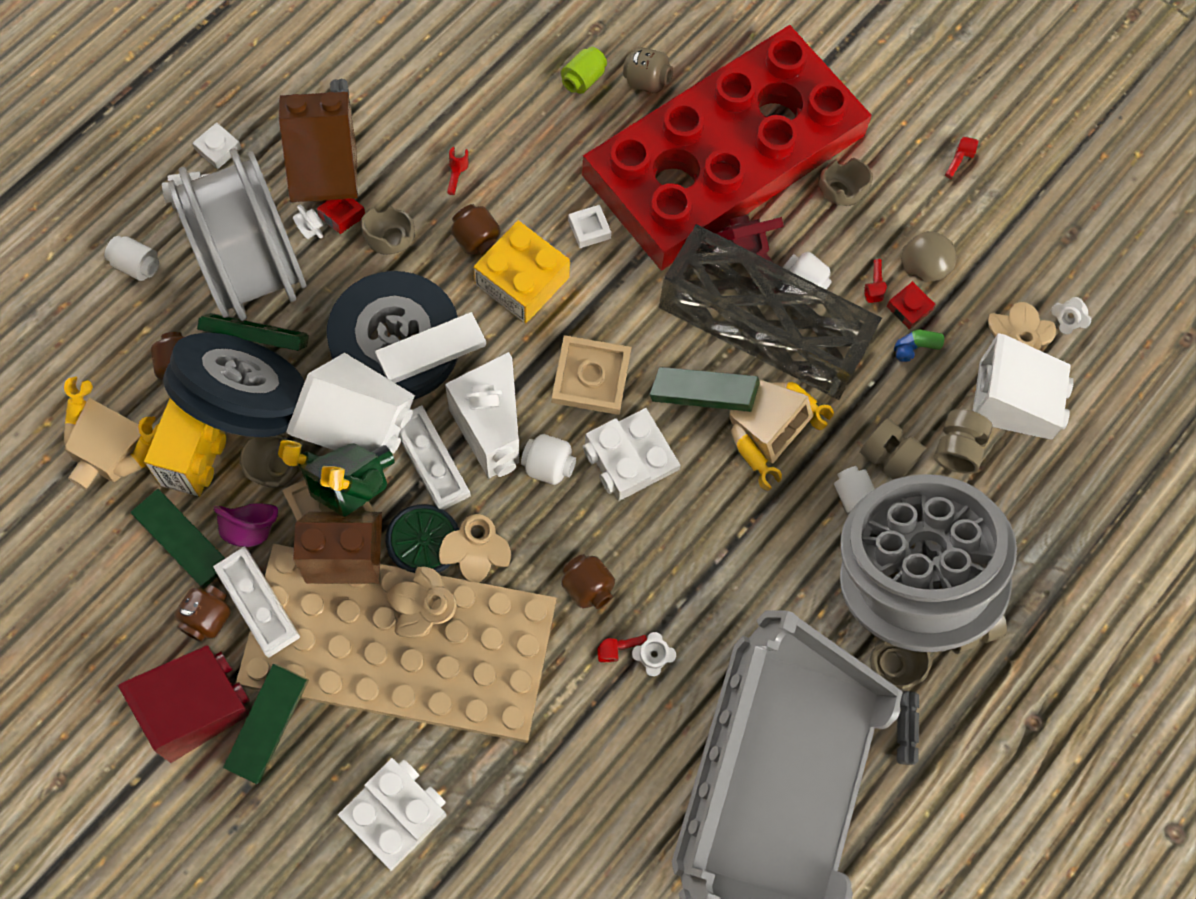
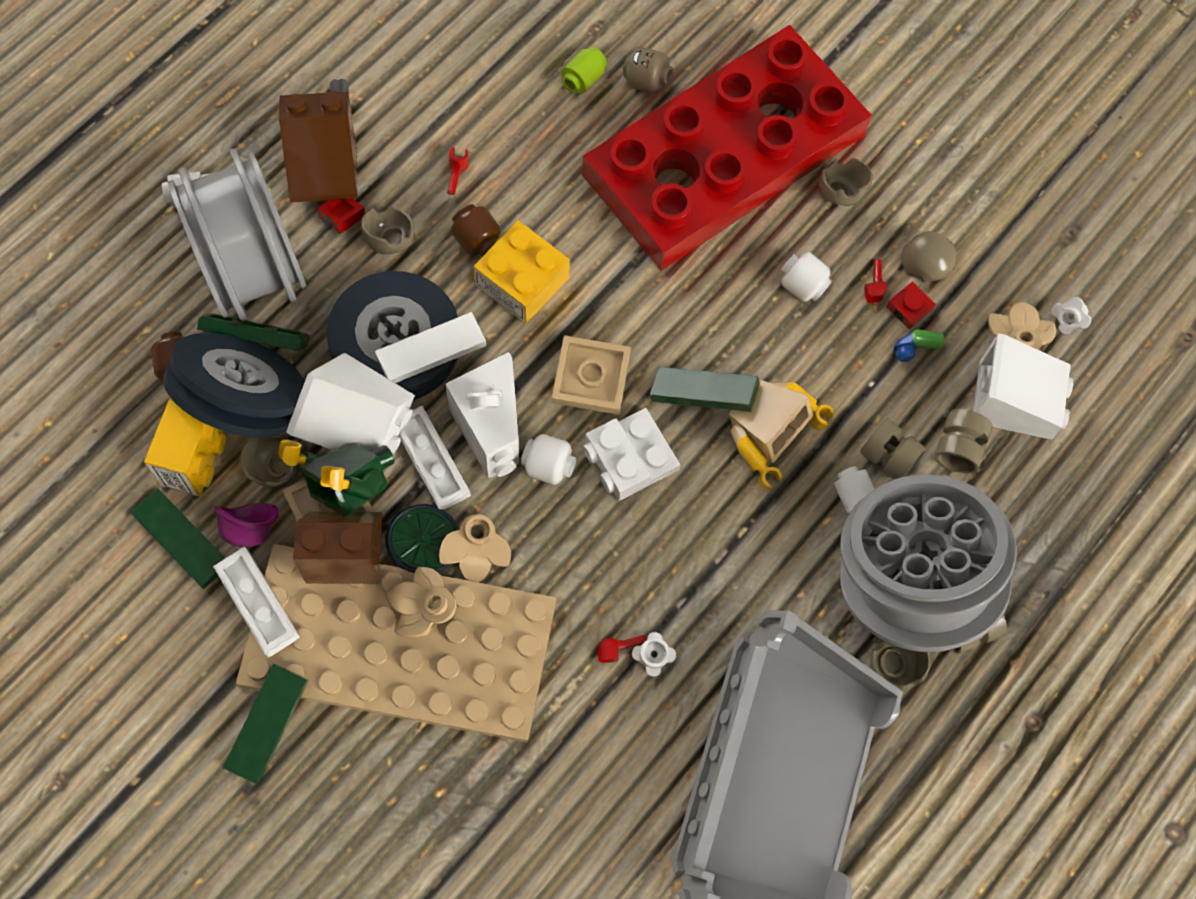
(102, 438): tan torso -> none
(131, 257): white brick -> none
(185, 702): dark red slope -> none
(202, 613): reddish brown head -> none
(215, 145): white plate -> none
(308, 222): white plate -> none
(393, 812): white plate -> none
(588, 582): reddish brown head -> none
(589, 226): white plate -> none
(691, 298): clear smoke piece -> none
(751, 234): dark red piece -> none
(908, 729): dark grey axle -> none
(967, 148): red hand -> none

